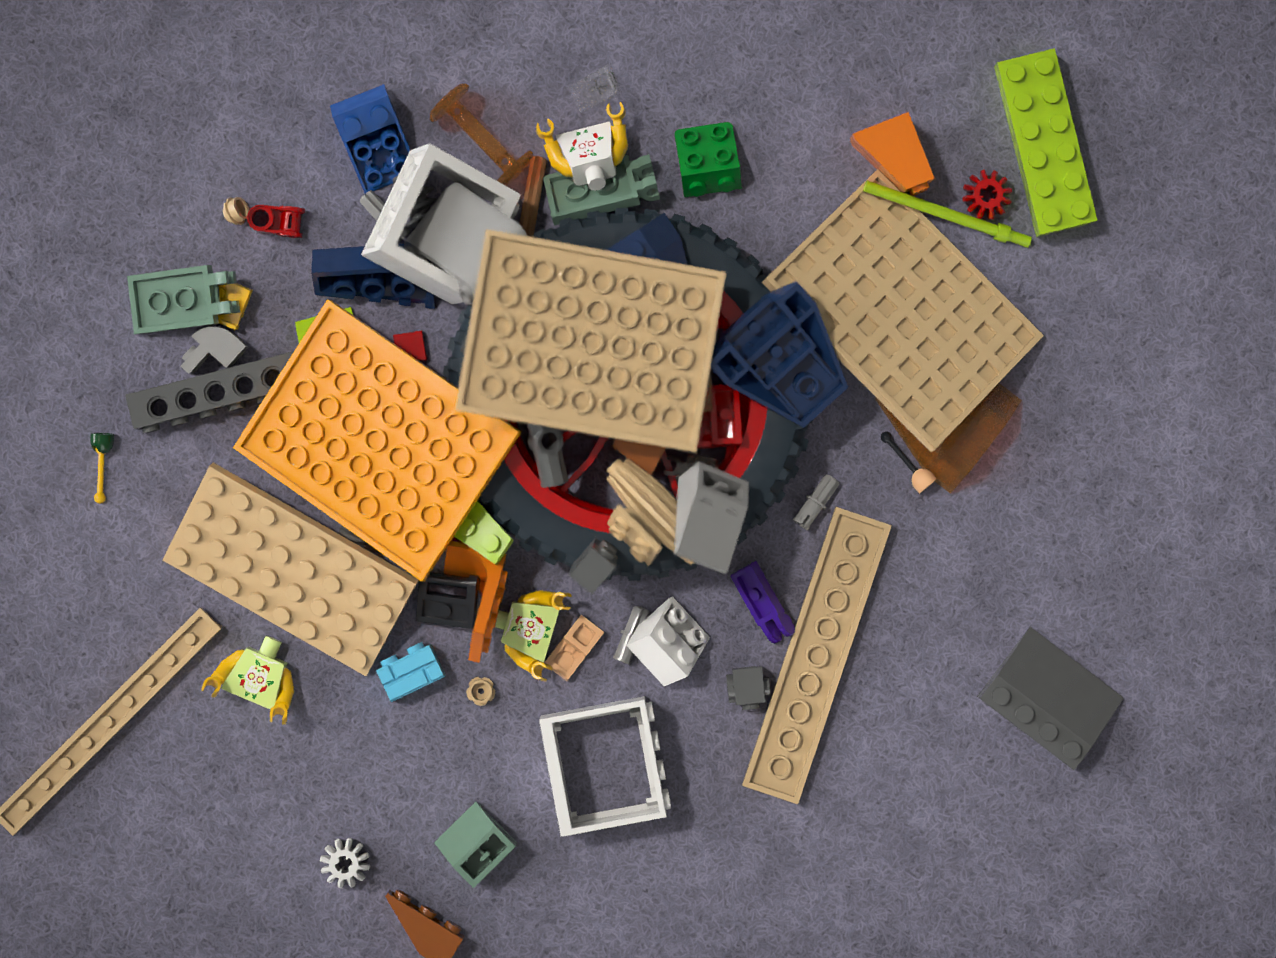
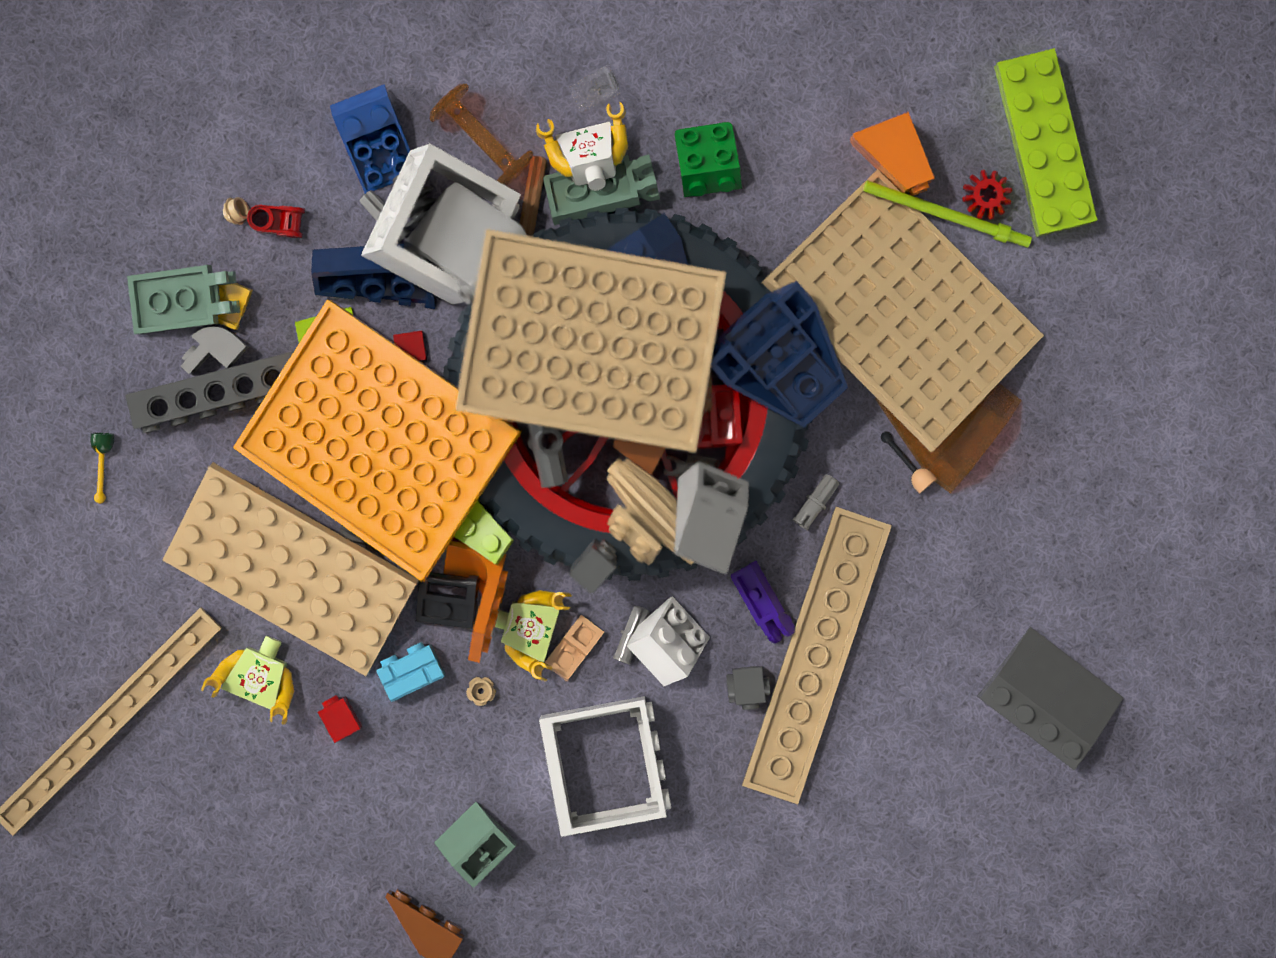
(336, 856): white gear -> none
(339, 718): none -> red brick

